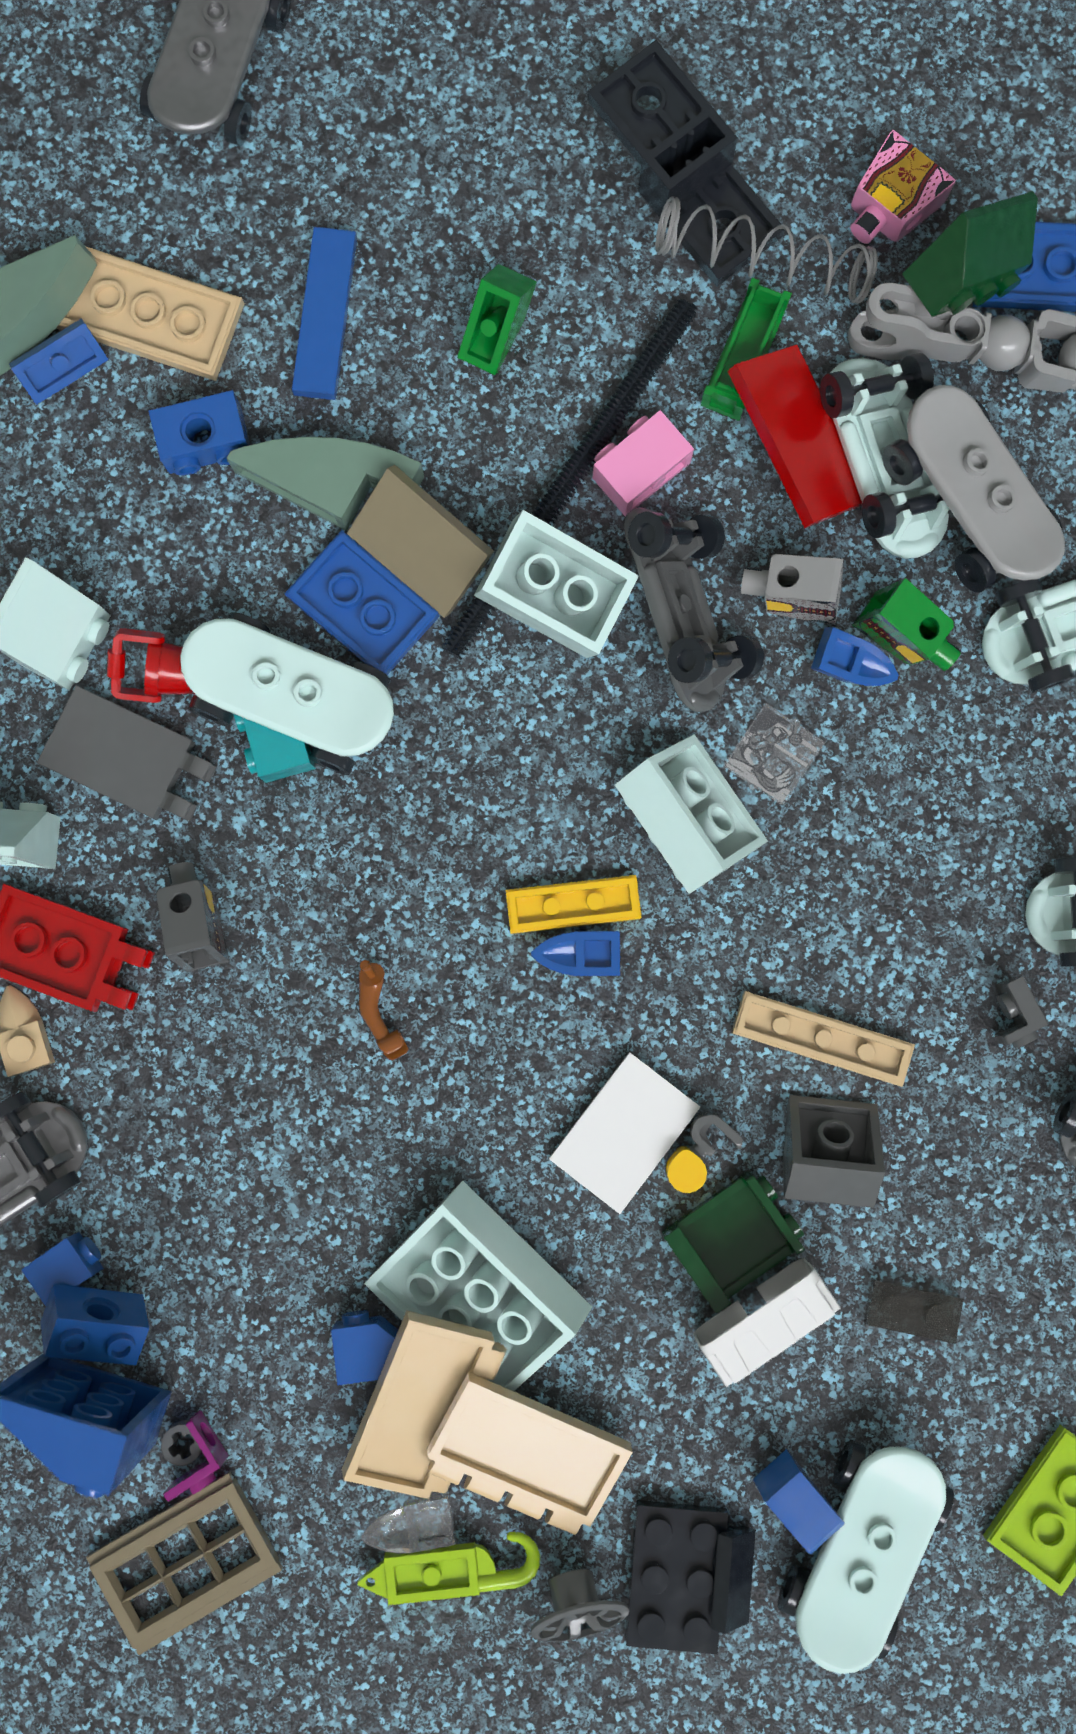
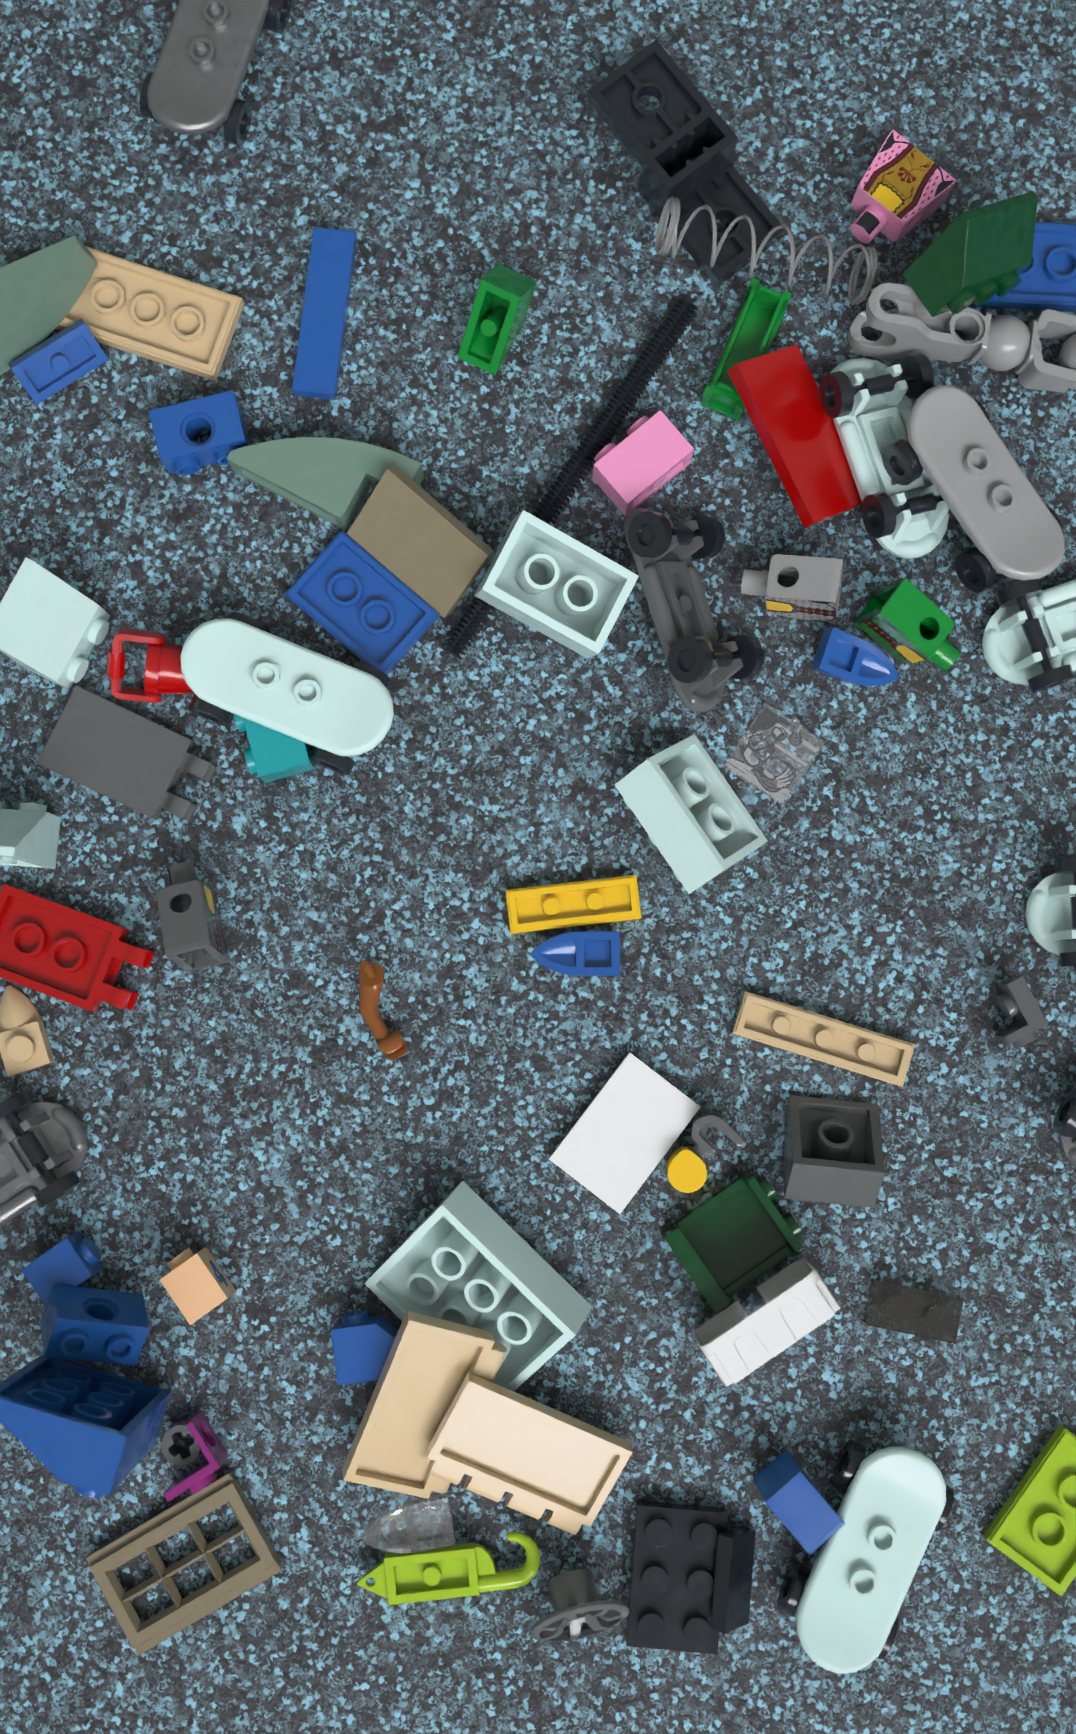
(196, 1283): none -> light nougat brick

